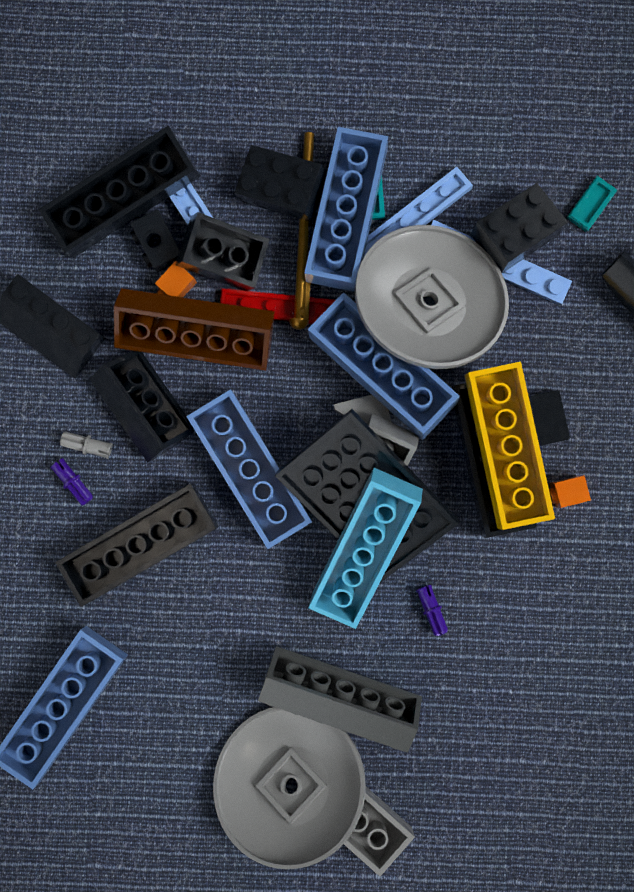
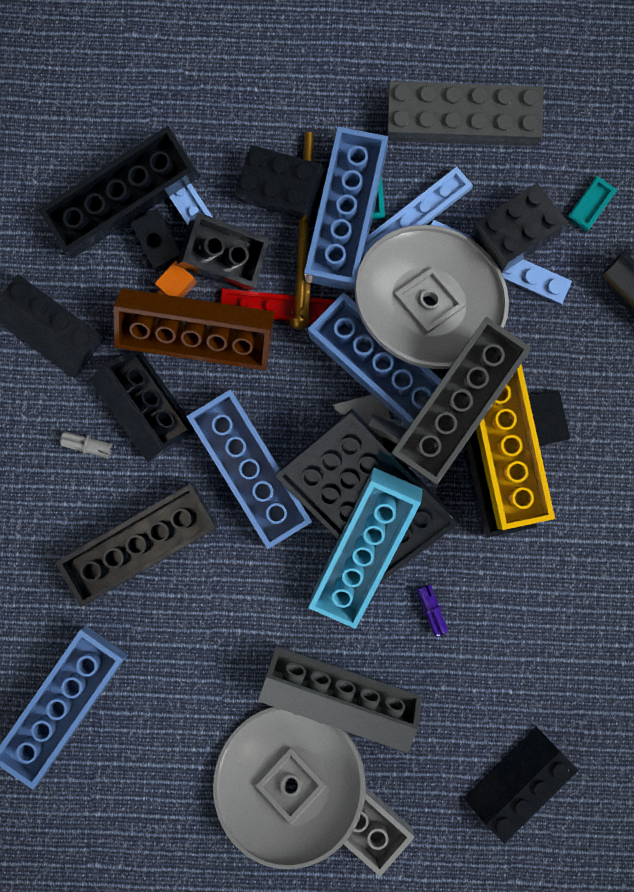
(72, 482): dark purple axle -> none
(461, 400): none -> dark grey brick
(464, 113): none -> dark grey brick
(520, 784): none -> black slope
(569, 491): orange brick -> none

